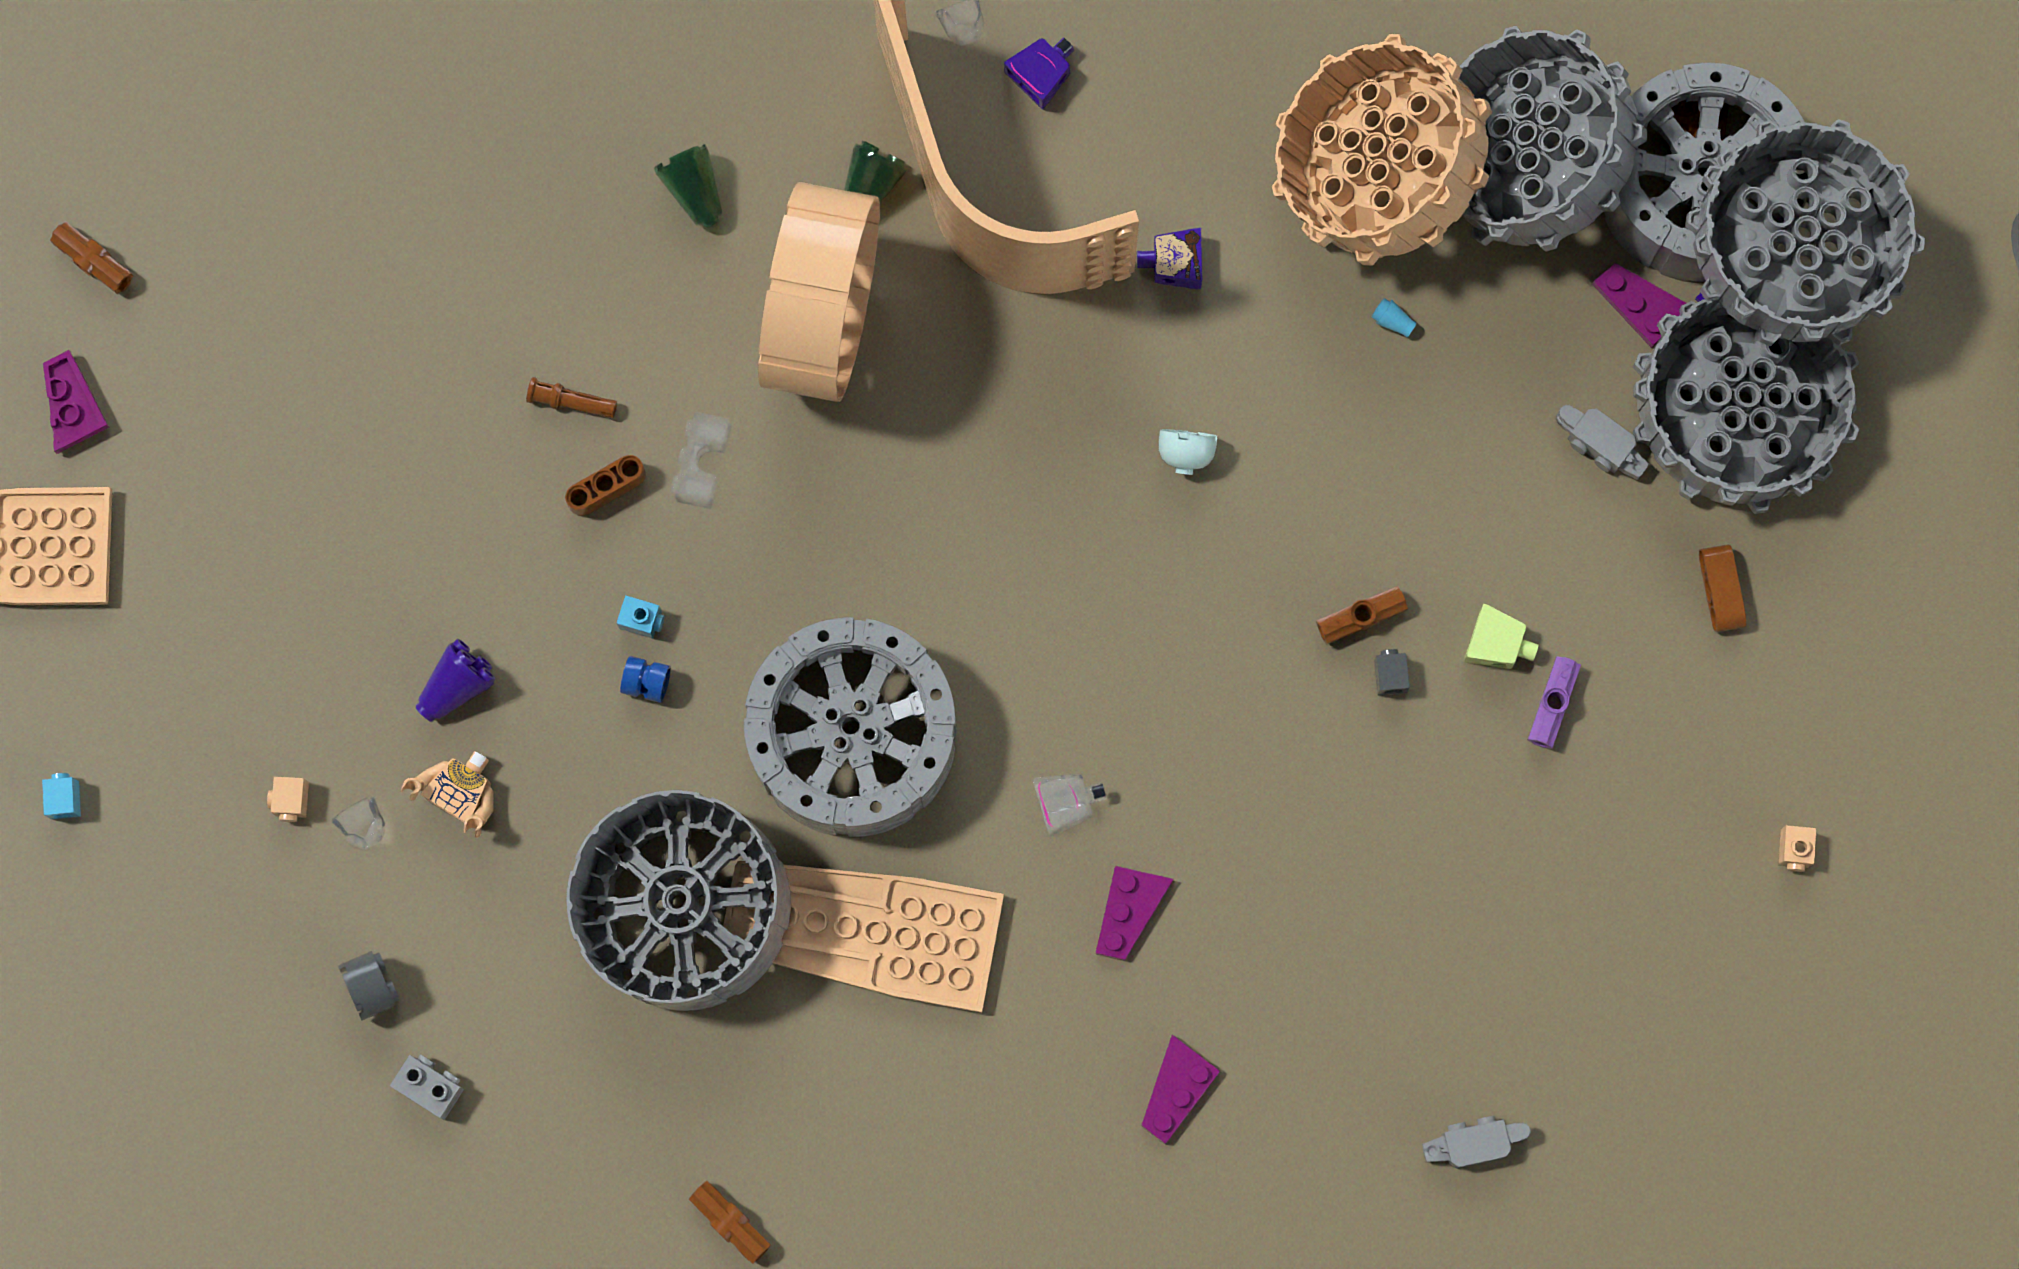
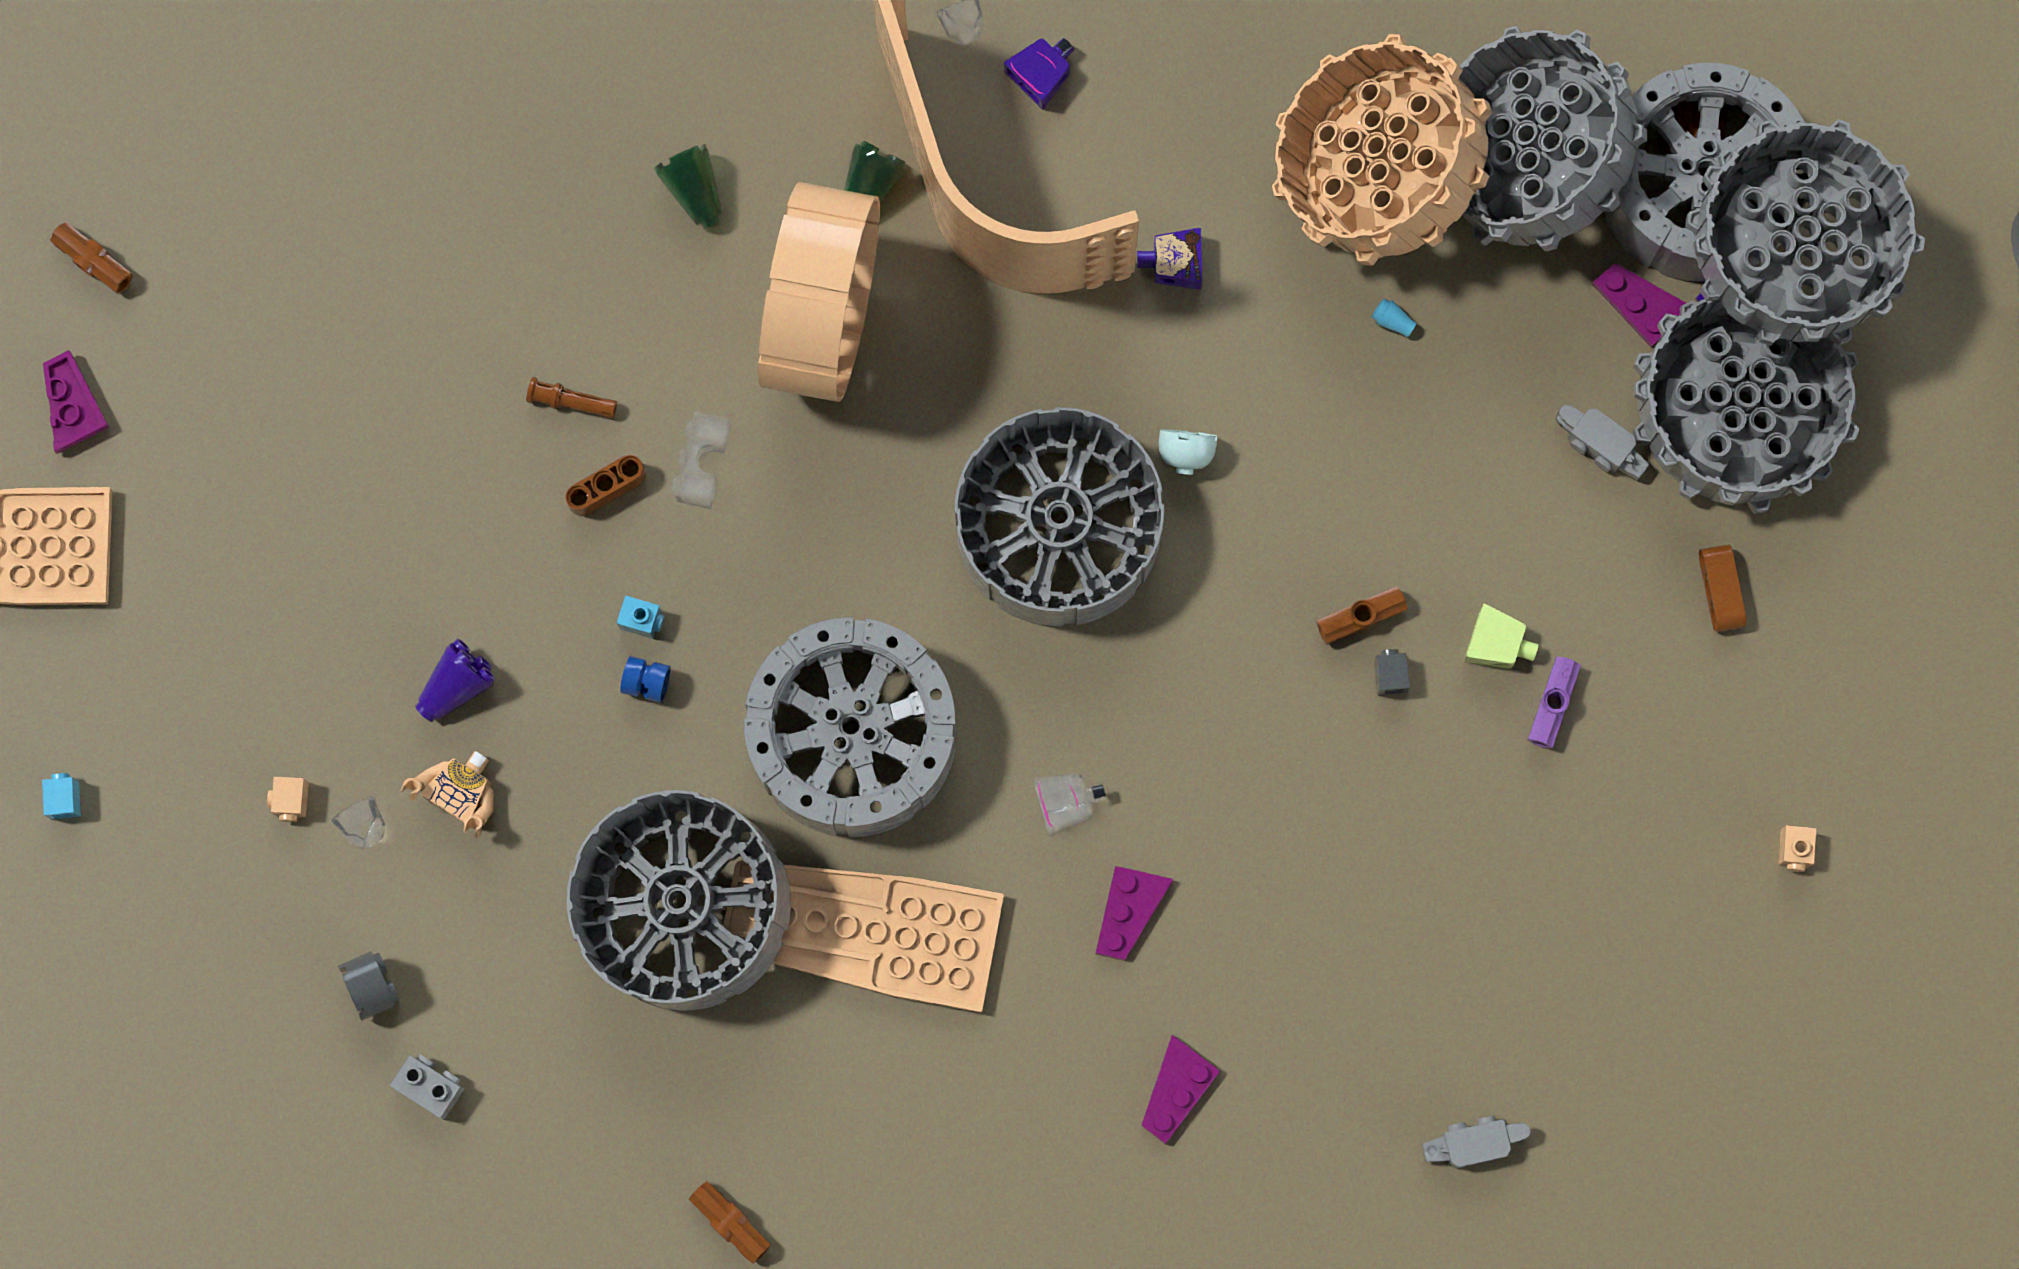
(1059, 432): none -> light grey wheel

